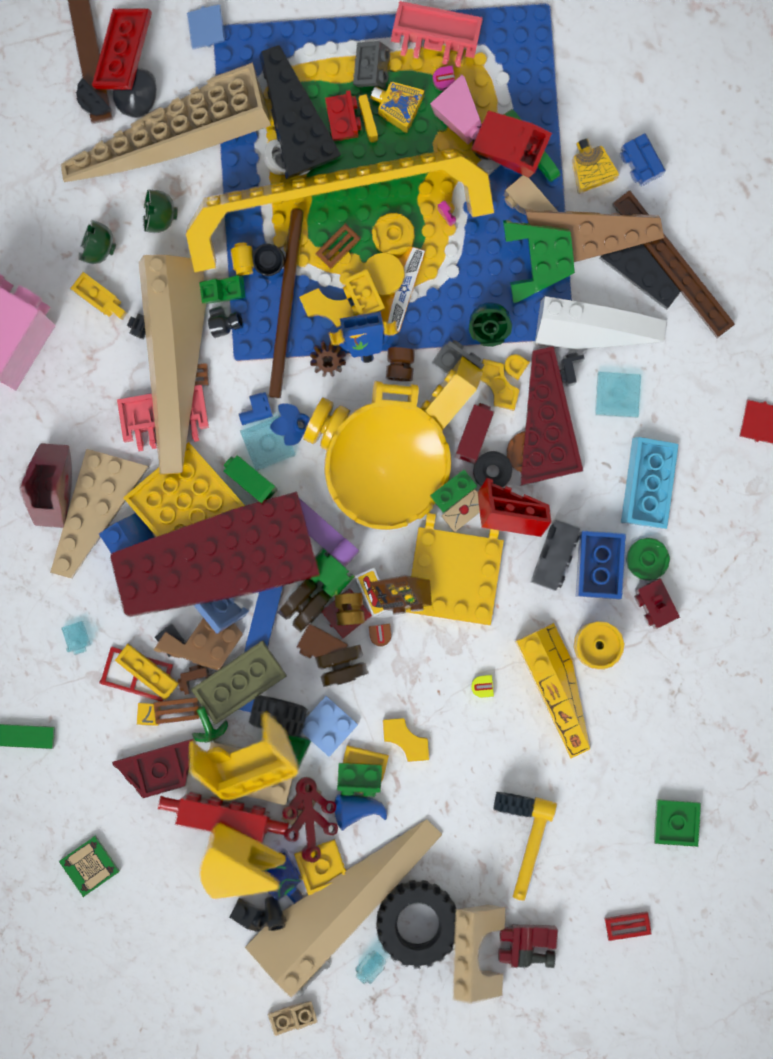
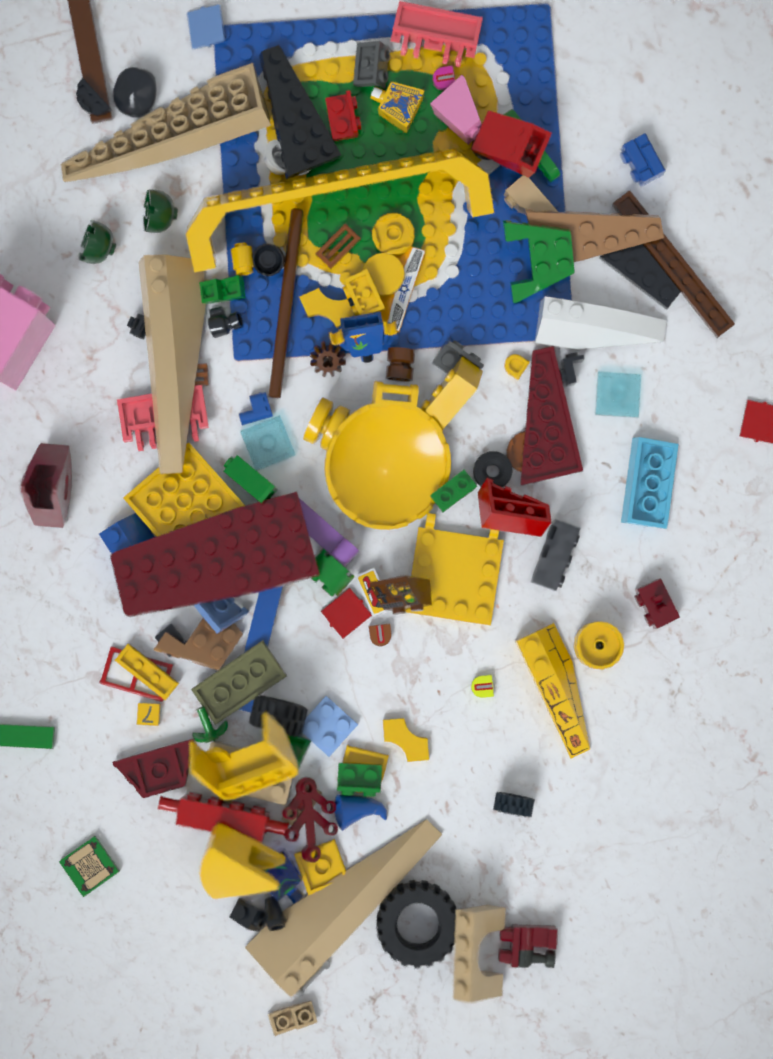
(76, 637): clear light blue bracket -> none
(93, 506): tan wing -> none
(98, 296): yellow hinge -> none
(122, 49): red tile -> none
(178, 710): dark orange tile -> none
(194, 673): reddish brown bracket -> none
(288, 424): blue plate -> none
(304, 604): dark brown wheel -> none
(318, 642): reddish brown slope -> none
(341, 665): dark brown wheel -> none
(353, 616): pearl gold wheel -> none
(368, 118): yellow tile -> none
(370, 967): clear light blue brick -> none
(443, 209): dark pink tile -> none
(462, 511): tan tile -> none
(474, 433): dark red window -> none
(490, 324): dark green cylinder -> none
(503, 392): yellow tile -> none
(542, 812): yellow piece -> none
(592, 167): yellow torso -> none
(600, 565): blue brick -> none
(609, 928): red tile -> none
(648, 559): green tile -> none
(677, 823): green plate -> none

